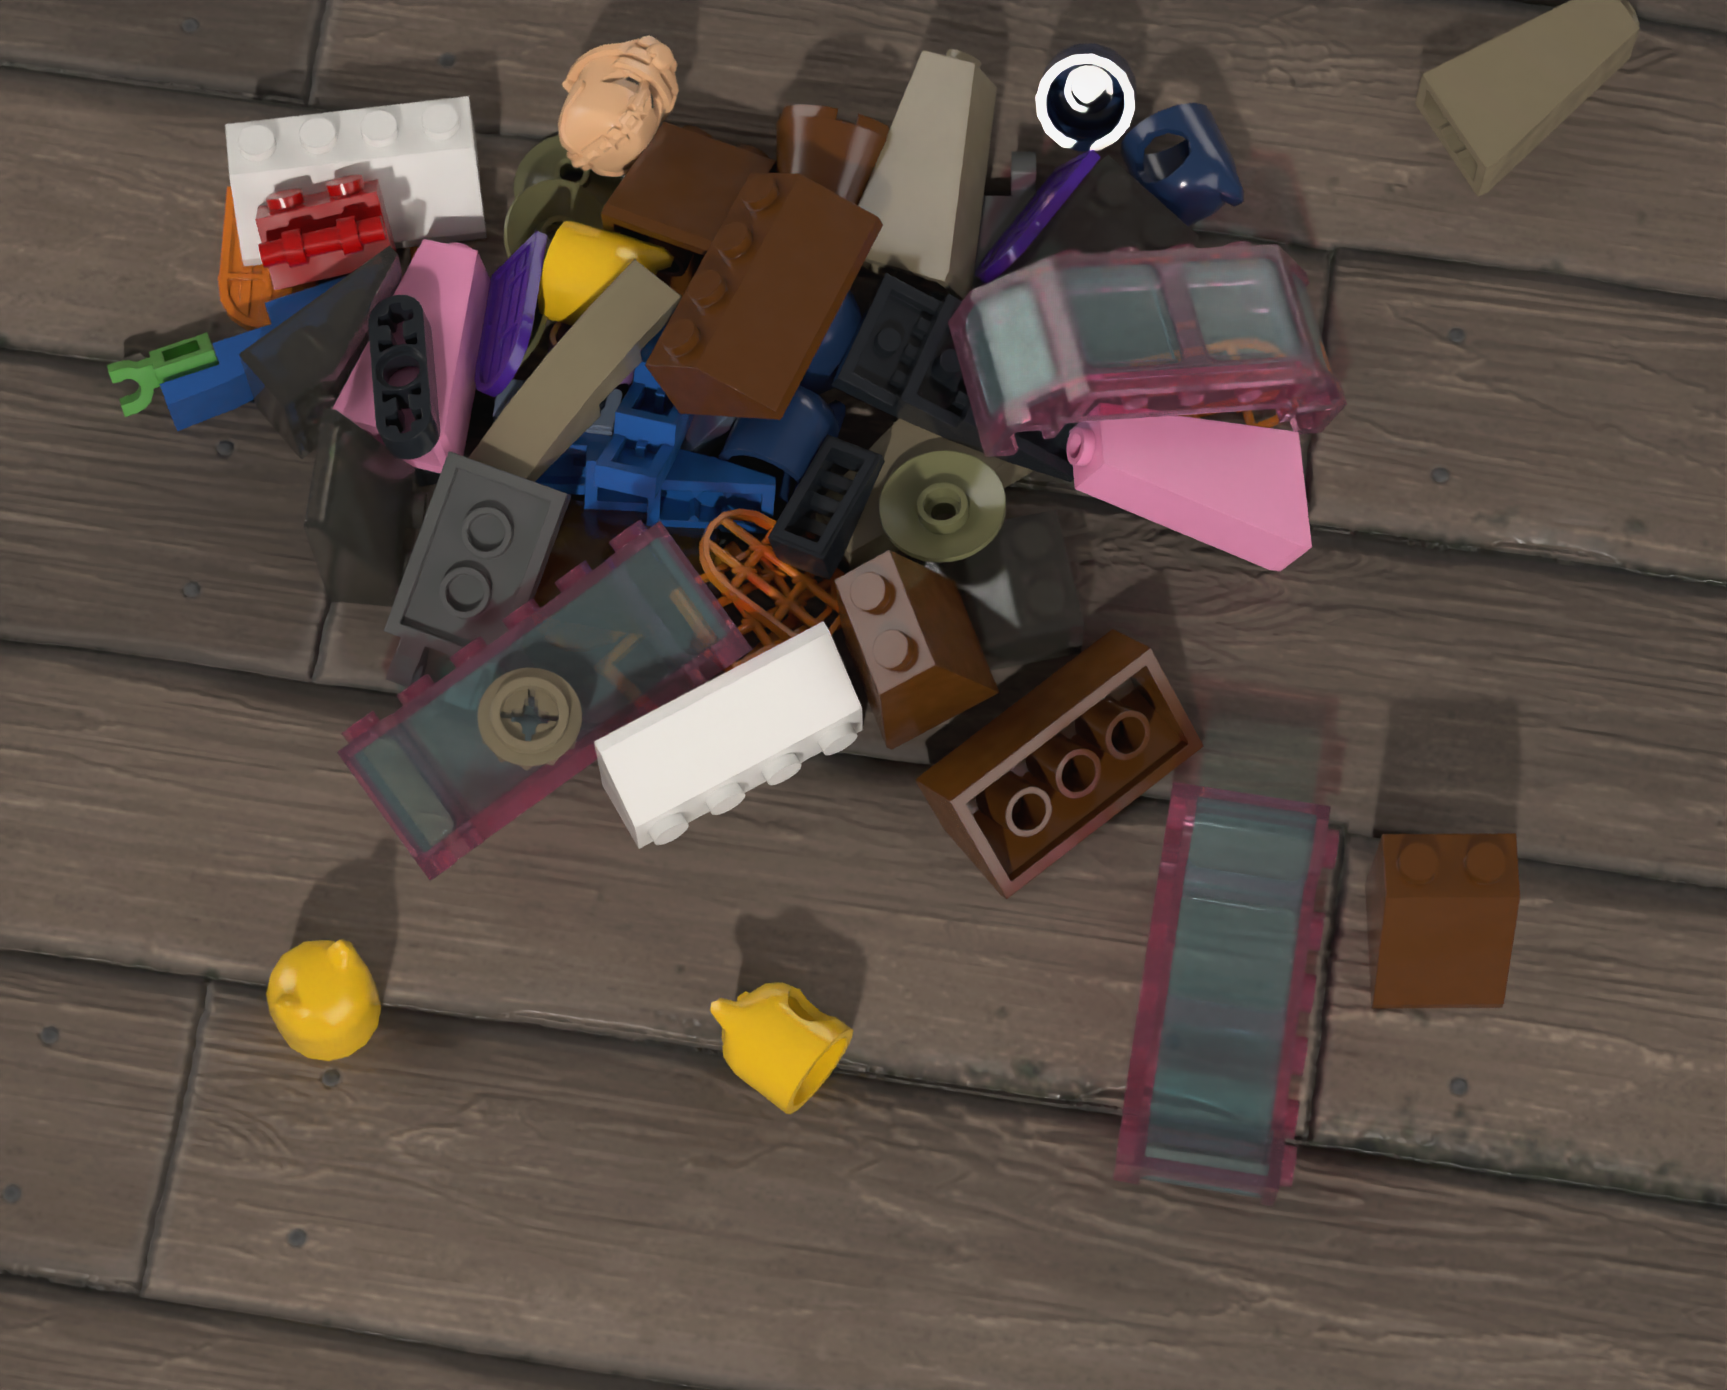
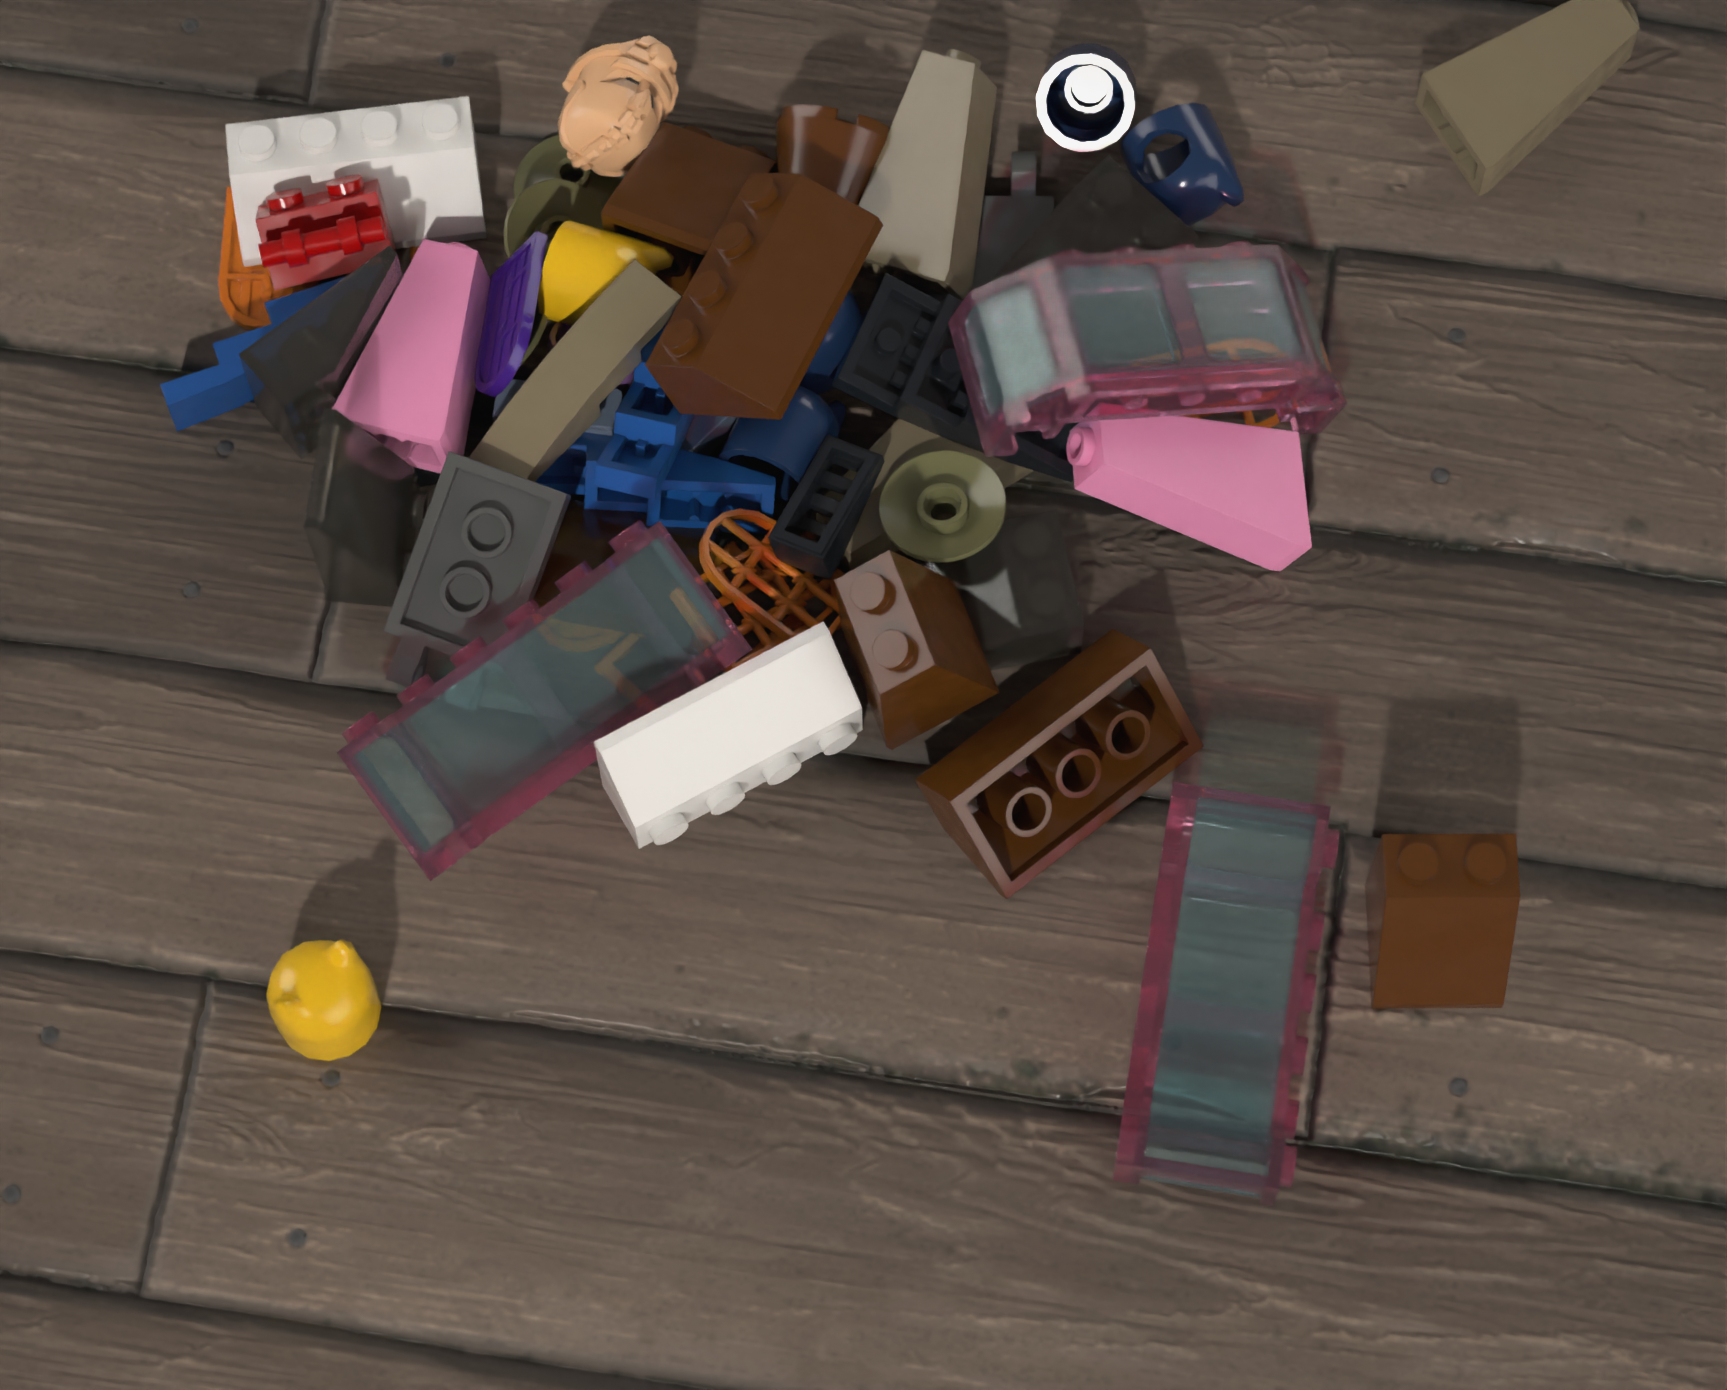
(162, 366): bright green plate -> none
(420, 393): black beam -> none
(508, 699): dark tan gear -> none
(780, 1043): yellow piece -> none
(1035, 215): dark purple window -> none

